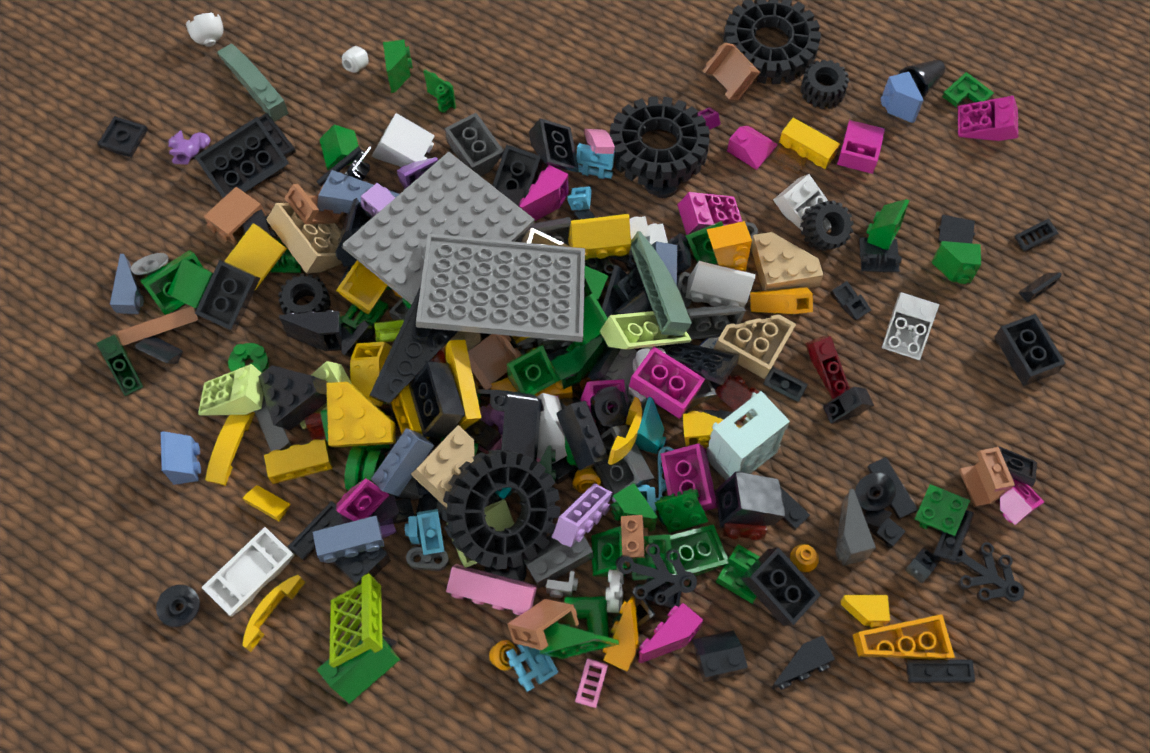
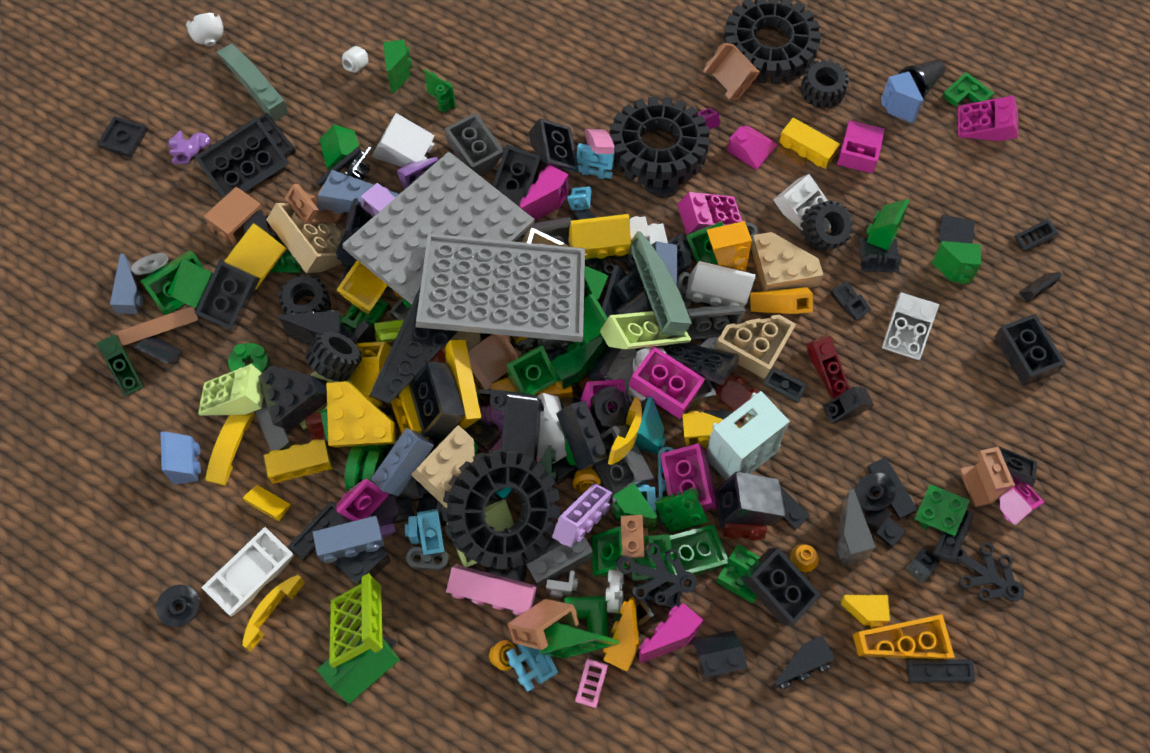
(333, 356): none -> black tyre

